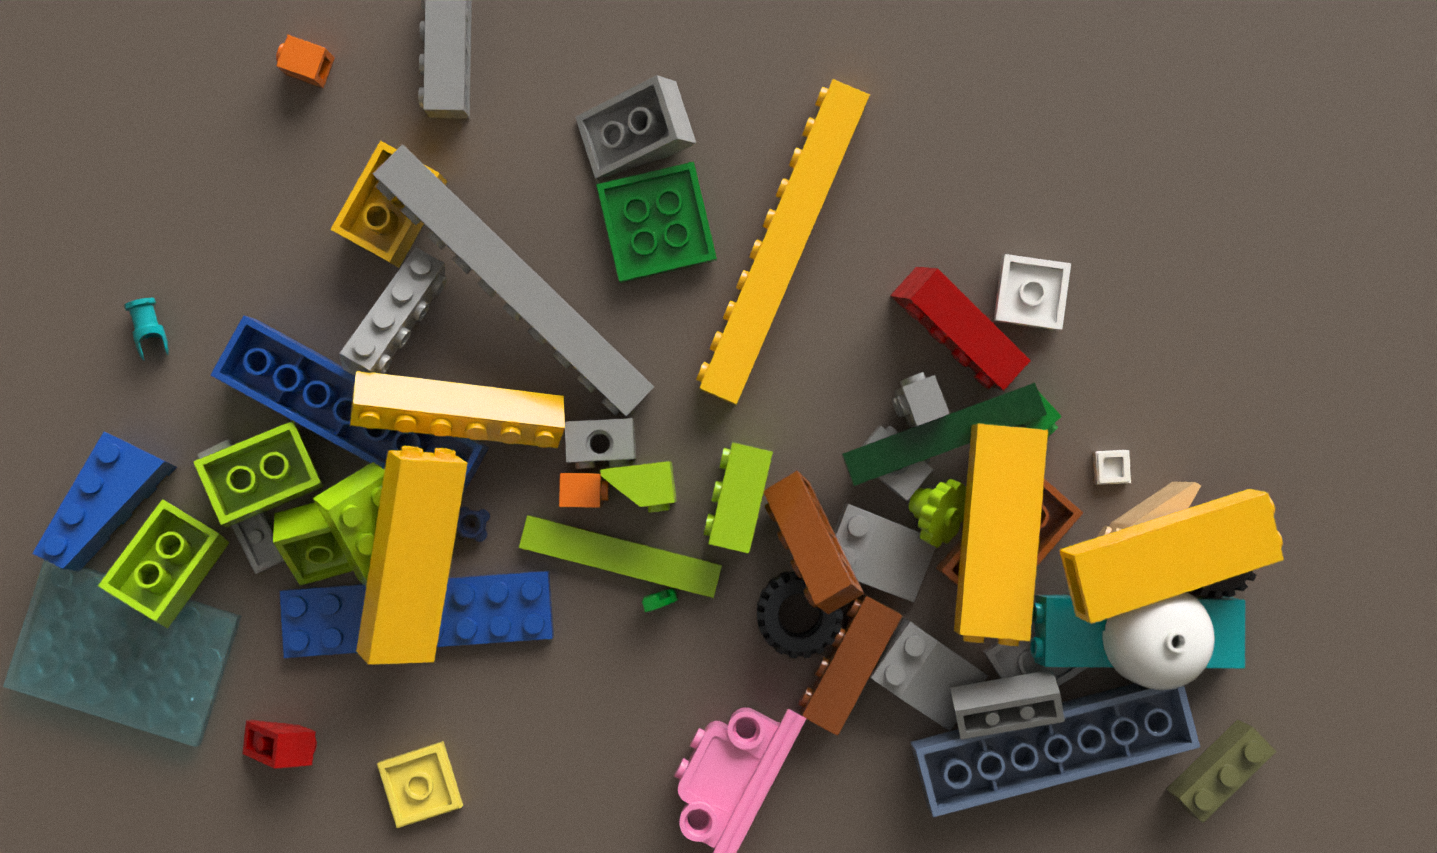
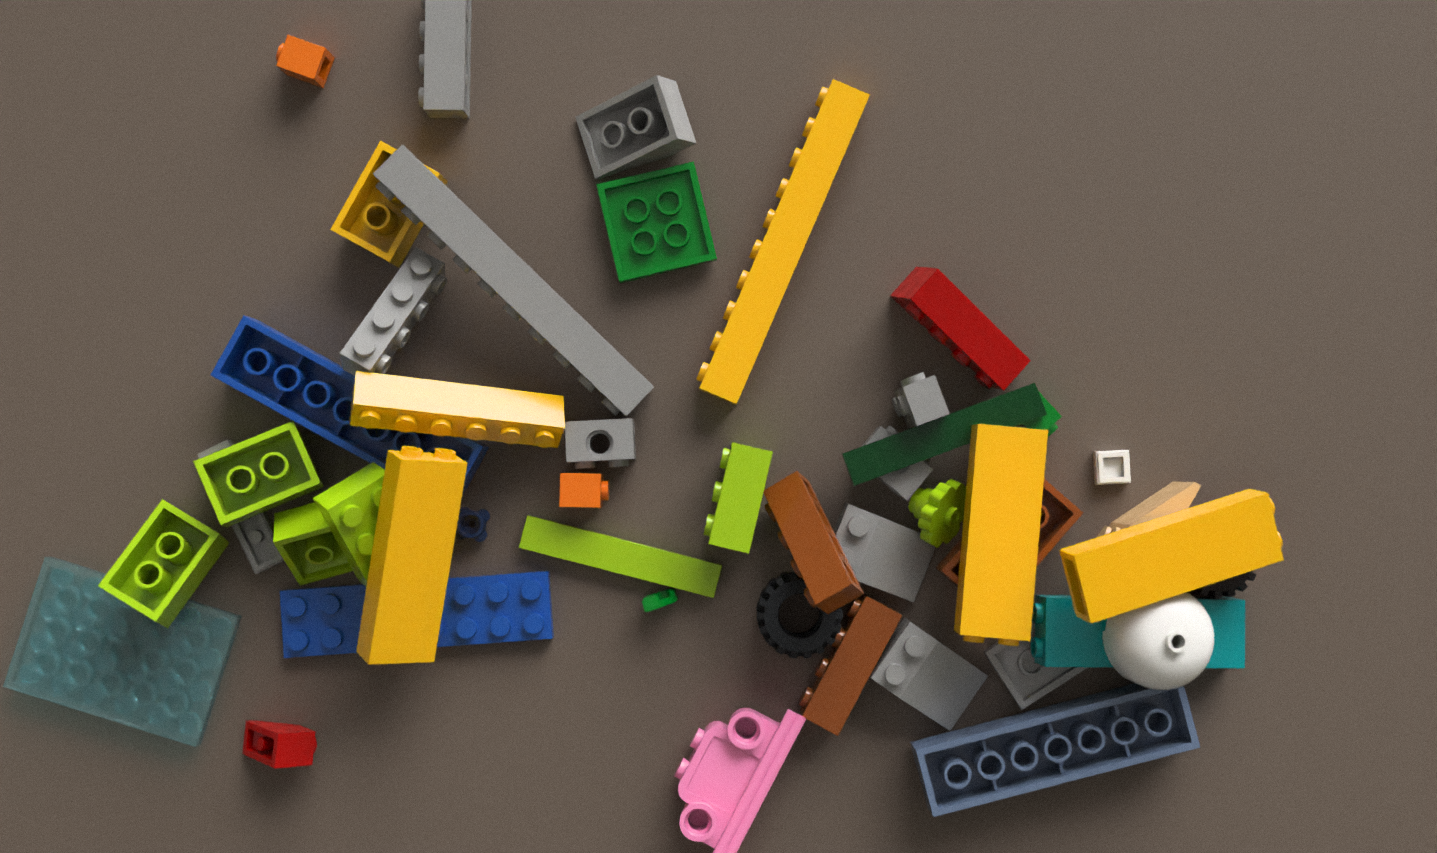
(100, 500): blue wedge -> none
(145, 323): teal piece -> none
(420, 784): light yellow tile -> none
(645, 484): lime slope -> none
(1007, 704): light grey brick -> none
(1032, 292): white plate -> none
(1221, 770): olive brick -> none

